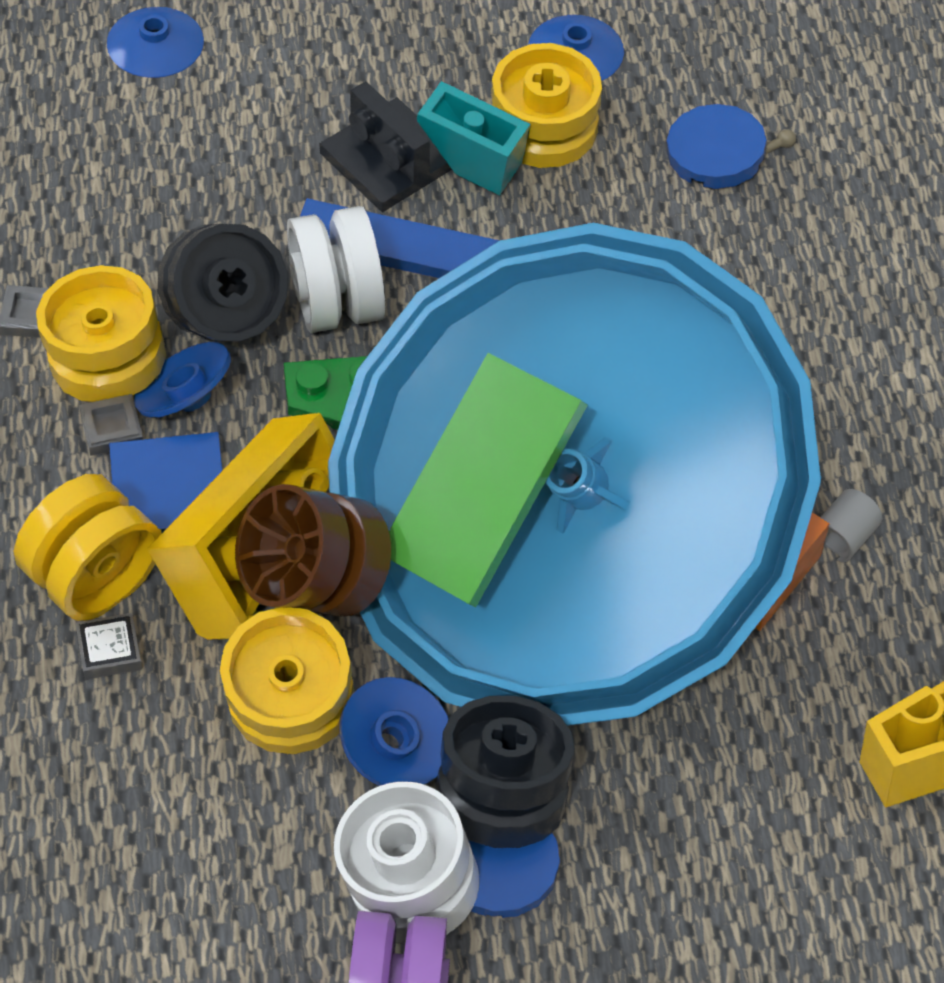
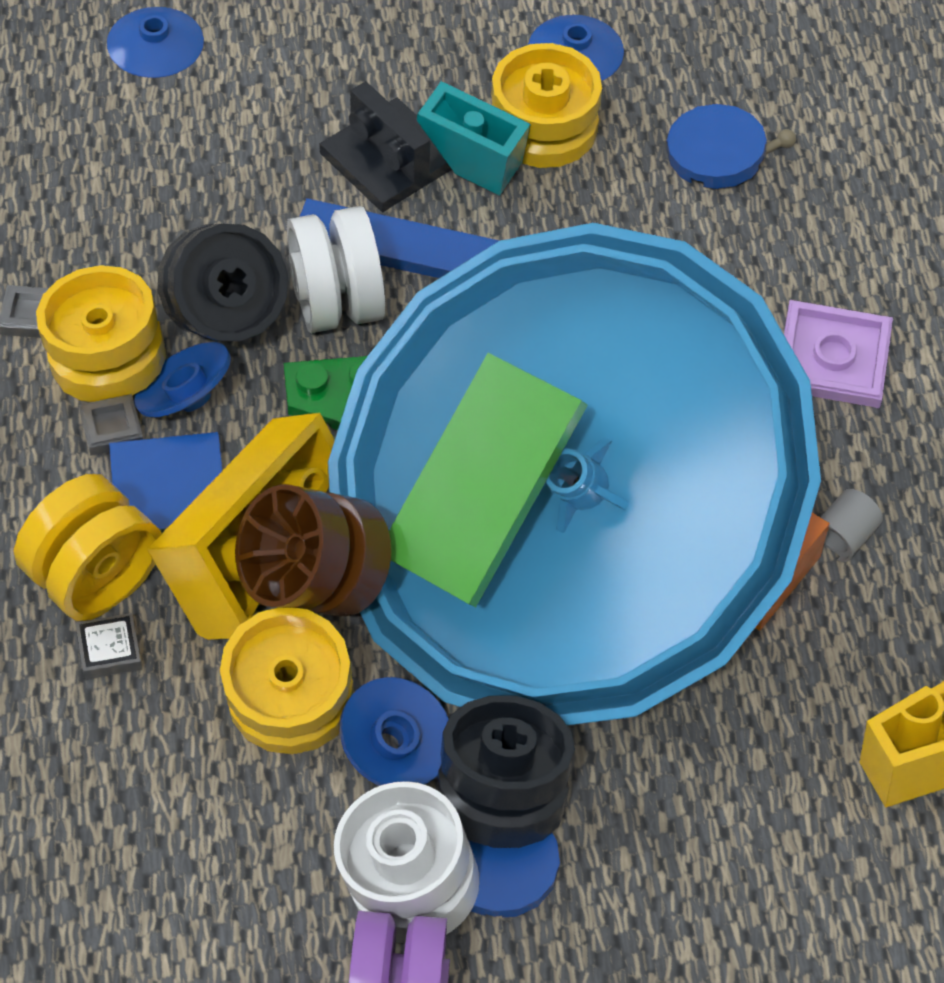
(840, 351): none -> lavender tile

